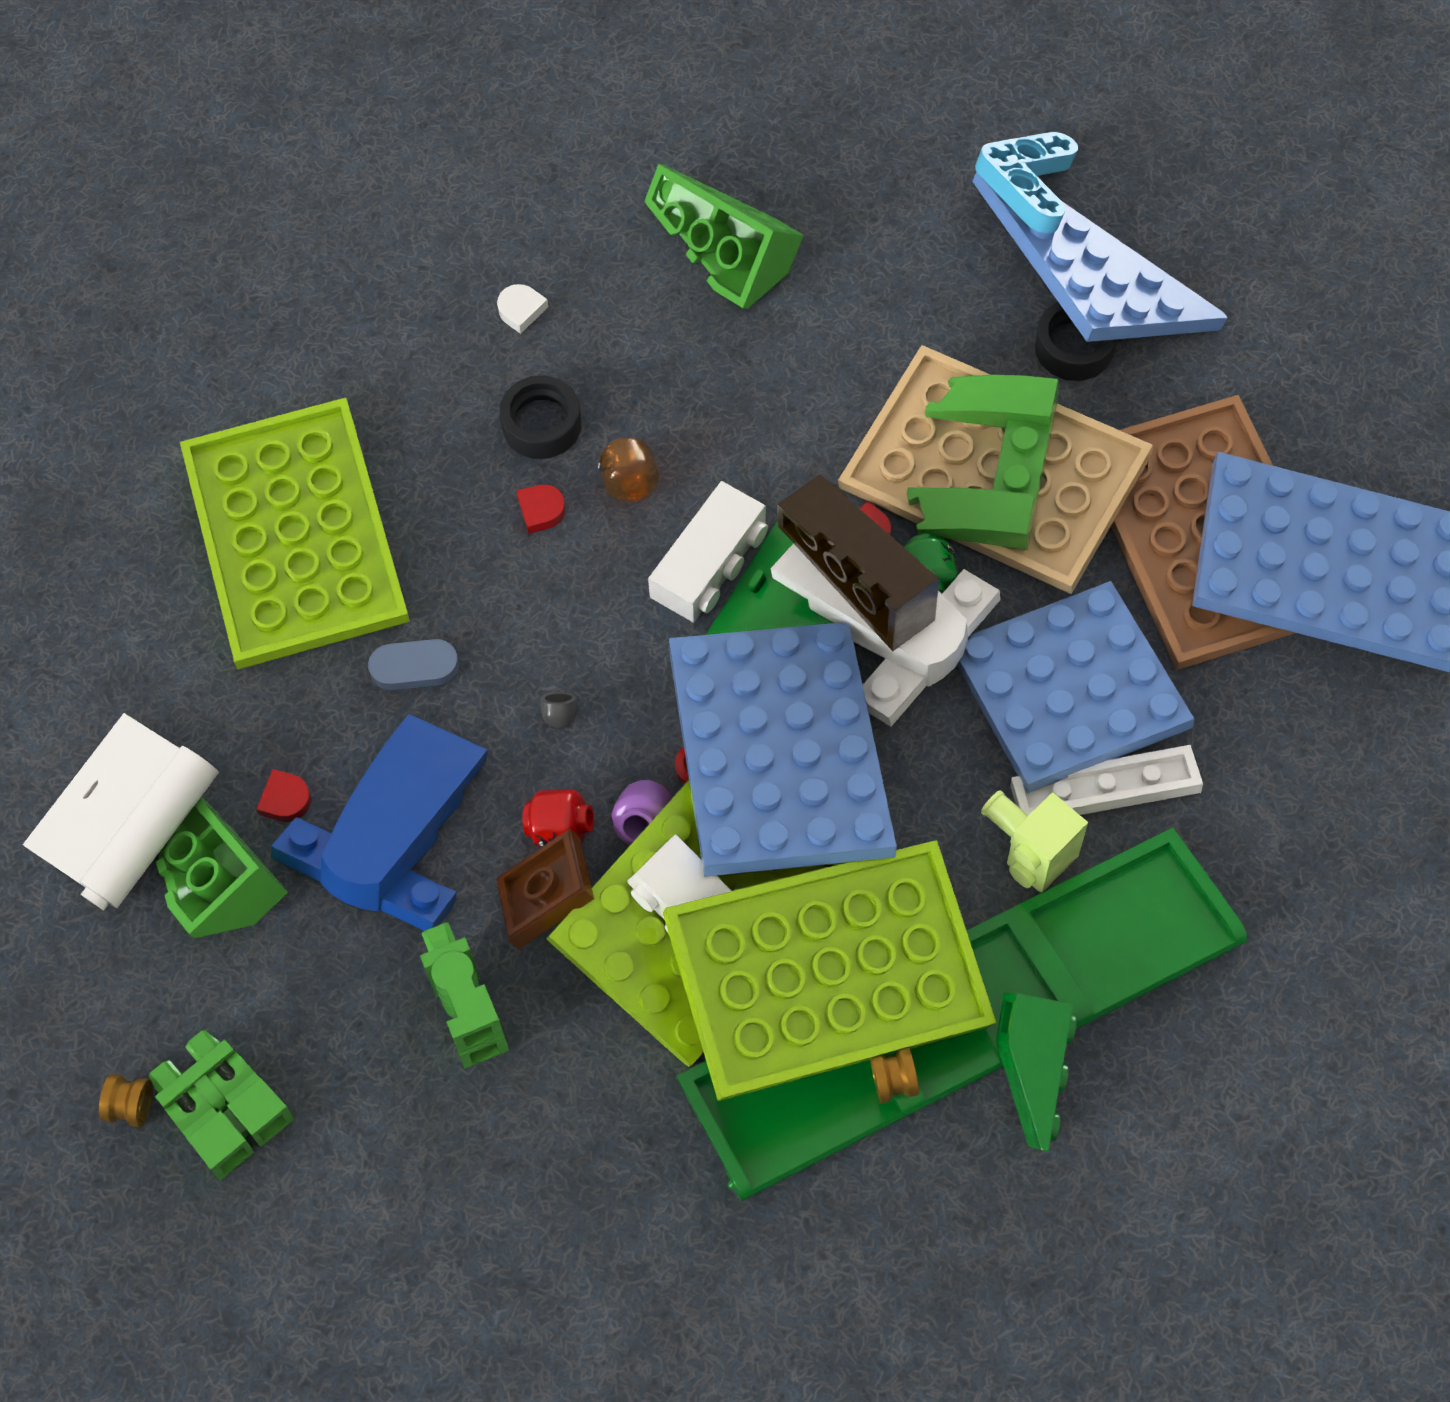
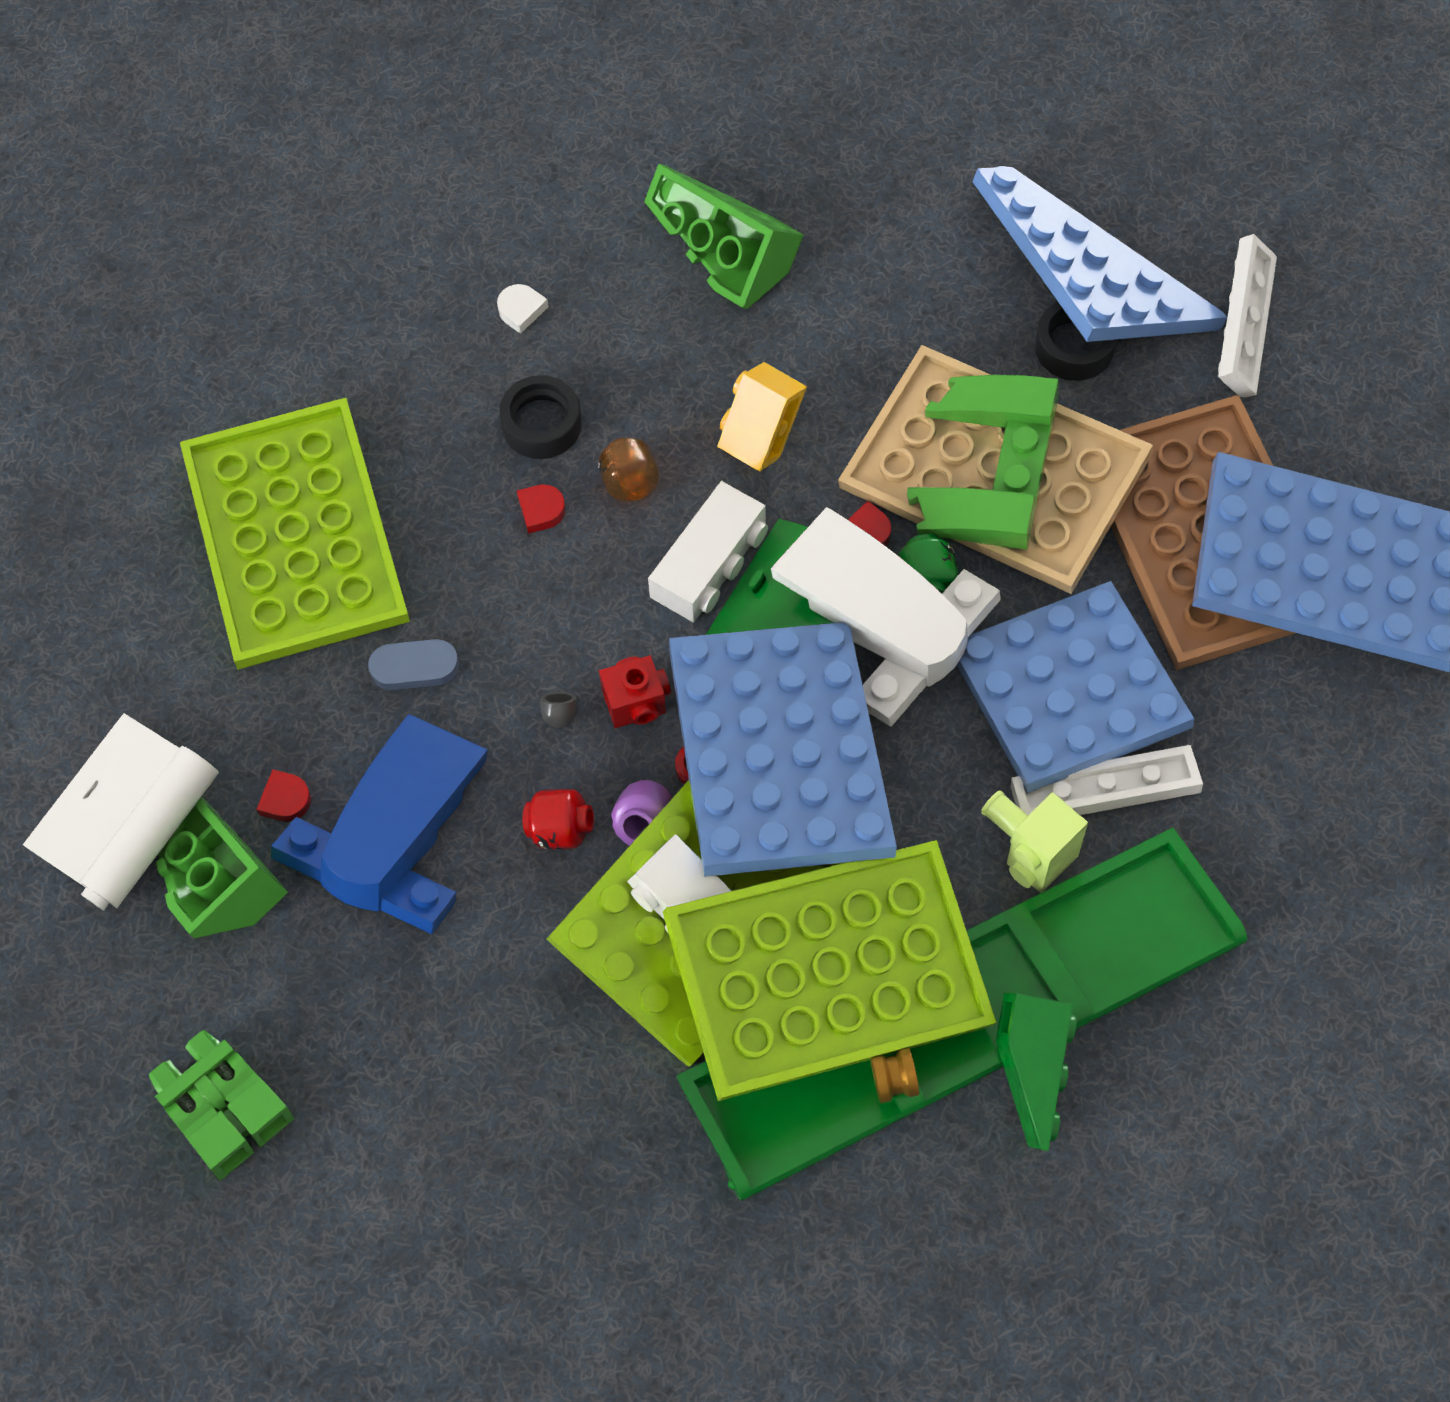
(125, 1100): pearl gold wheel -> none
(455, 980): bright green hips -> none
(544, 888): reddish brown tile -> none
(634, 691): none -> red brick
(760, 415): none -> brick
(860, 561): dark brown wedge -> none
(1013, 170): medium azure beam -> none
(1247, 316): none -> white plate

